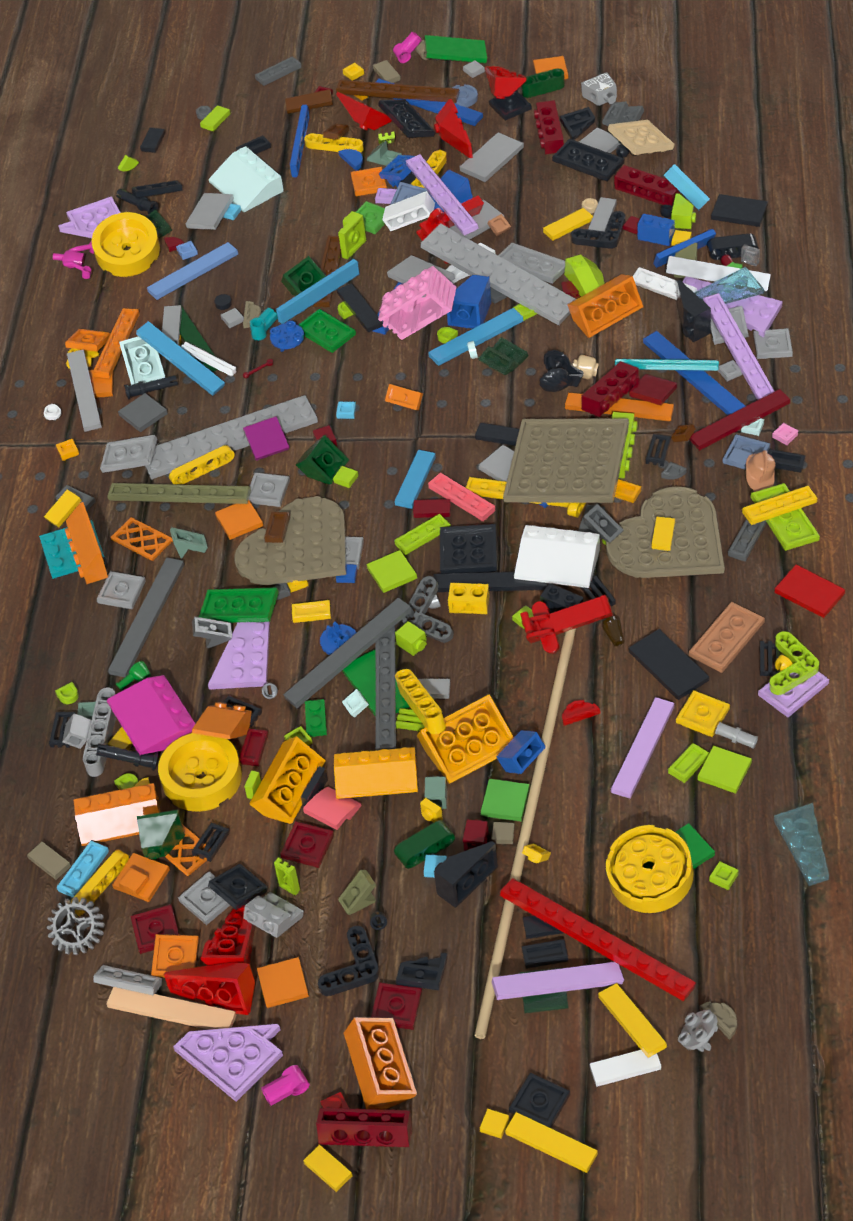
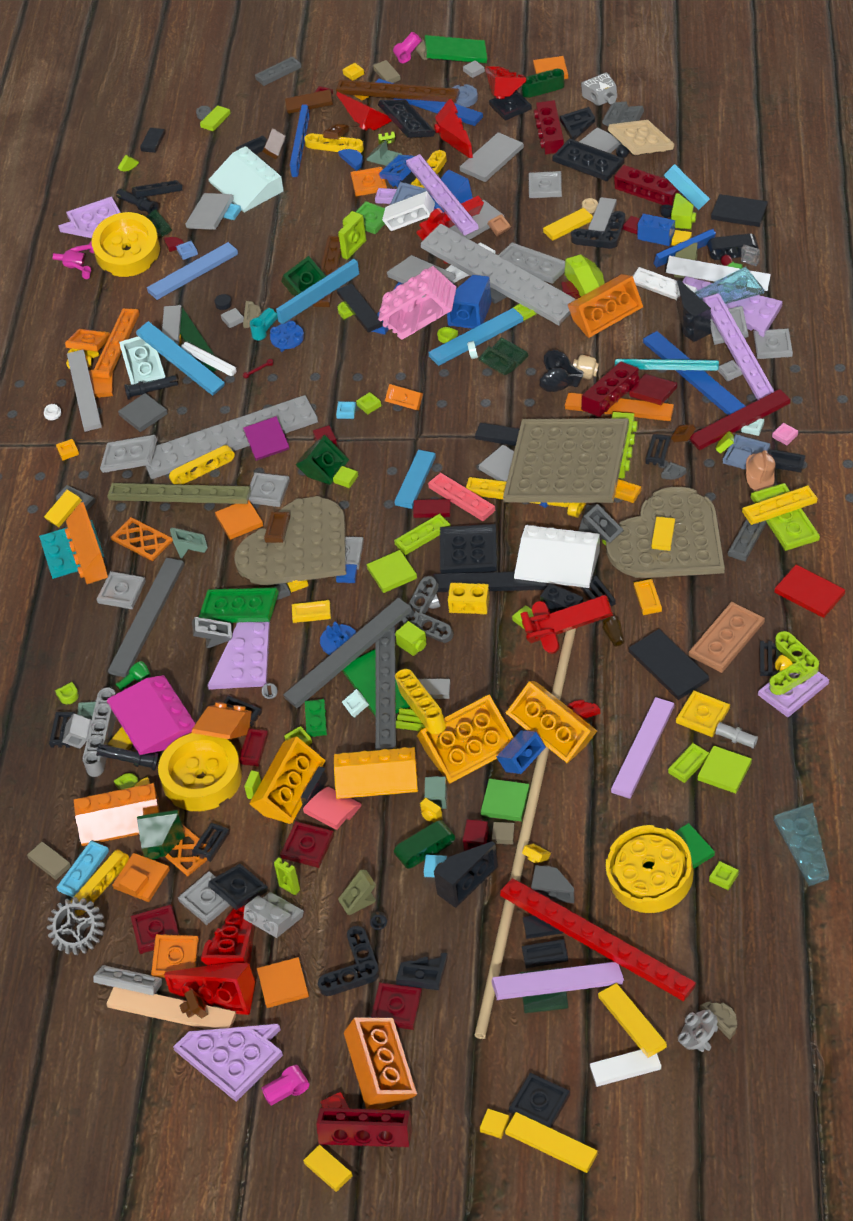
(194, 1005): none -> reddish brown tile
(273, 143): none -> tile
(326, 330): green tile -> none
(368, 403): none -> lime tile
(545, 184): none -> light grey tile
(552, 720): none -> light orange slope
(552, 884): none -> dark grey slope
(647, 597): none -> light orange tile
(726, 441): none -> lime tile

